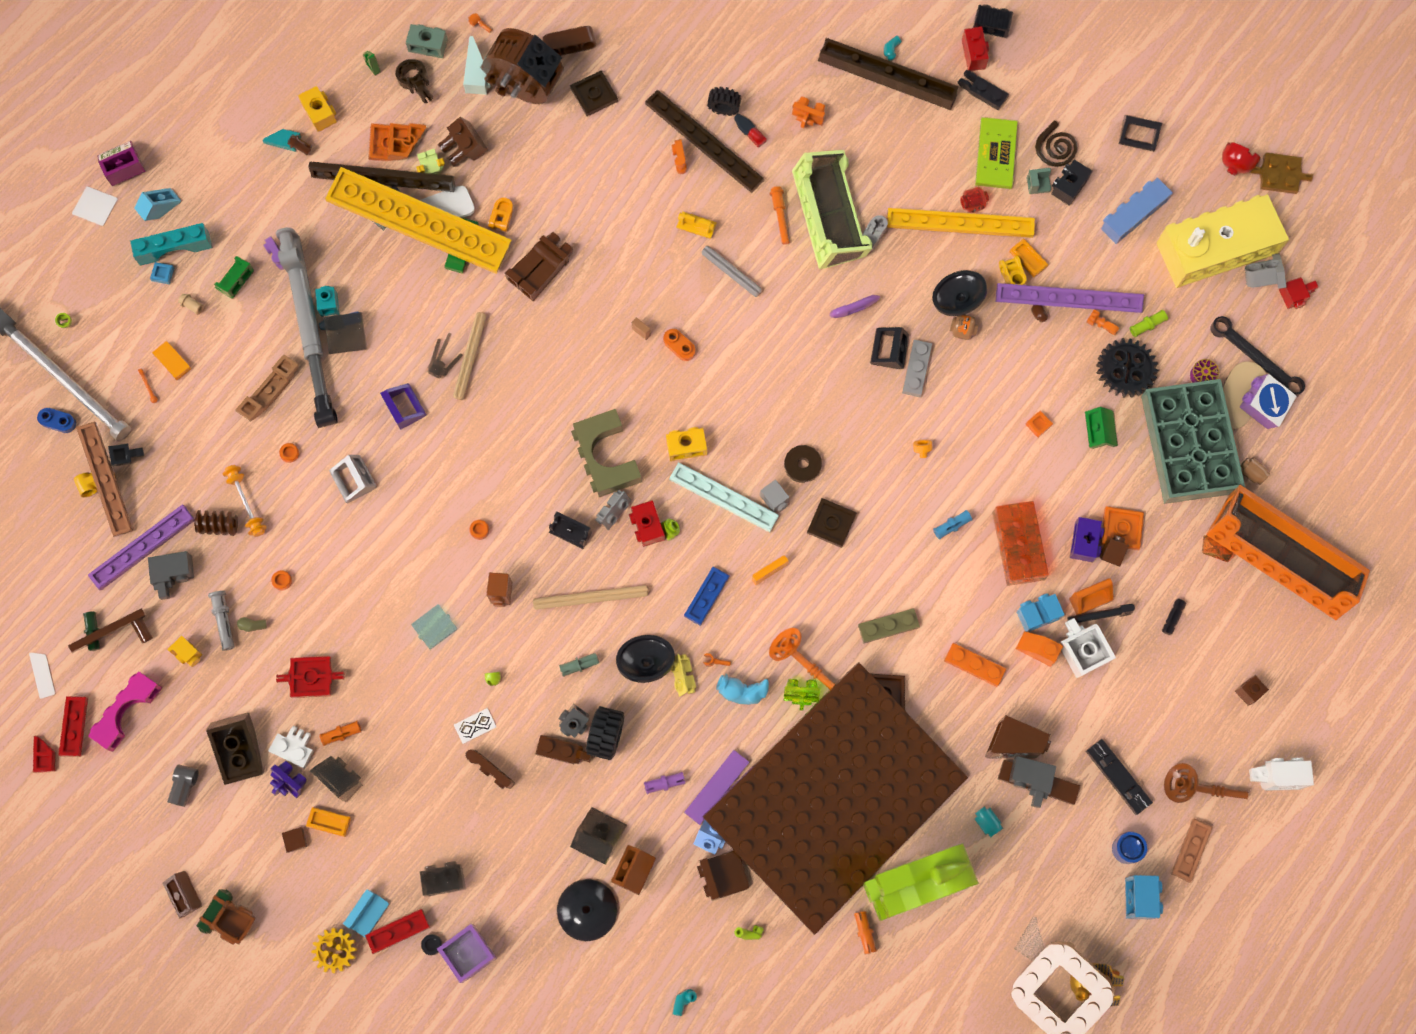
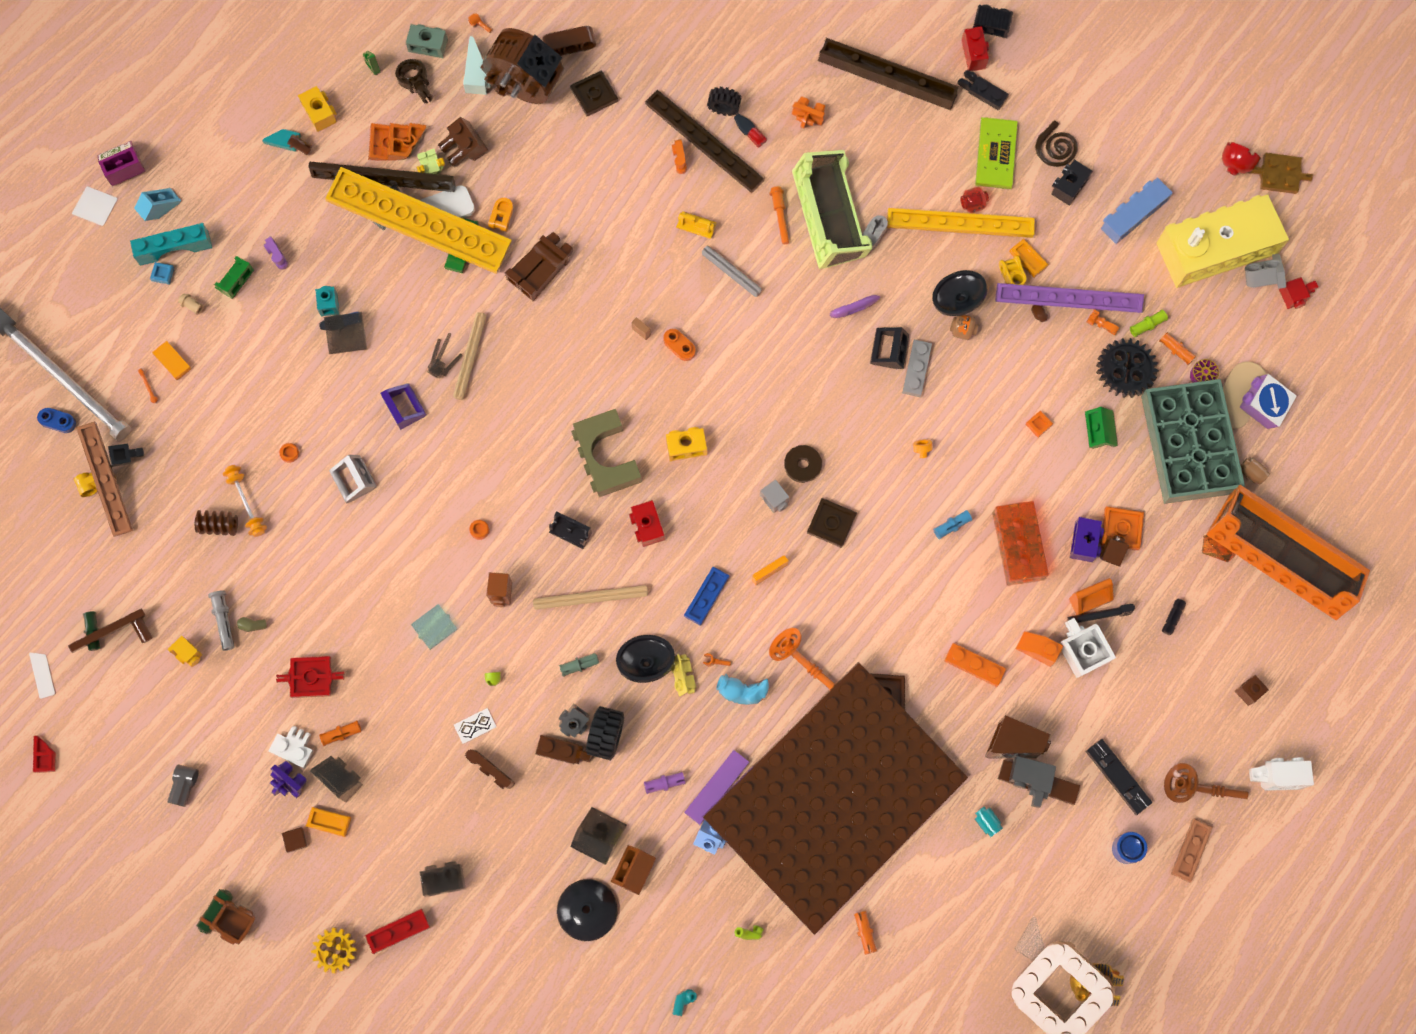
(61, 317): lime hinge -> none
(73, 726): red plate -> none
(109, 730): dark pink arch -> none
(141, 547): medium lavender tile -> none
(167, 569): dark grey hinge -> none
(182, 894): reddish brown slope -> none
(235, 748): dark brown slope -> none
(269, 390): medium nougat slope -> none
(281, 580): orange tile -> none
(293, 262): light grey piece -> none
(366, 913): medium azure panel -> none
(430, 944): black tile -> none
(466, 953): piece -> none
(608, 516): light grey hinge -> none
(670, 528): lime plate -> none
(723, 875): reddish brown bracket -> none
(724, 497): light aqua tile -> none
(801, 695): clear neon green hips -> none
(888, 626): olive plate -> none
(889, 48): teal arm -> none
(921, 882): lime animal -> none
(1039, 181): sand green panel -> none
(1040, 613): dark azure brick -> none
(1140, 122): black tile -> none
(1143, 897): dark azure brick -> none
(1177, 348): none -> orange pin
(1255, 354): black piece -> none

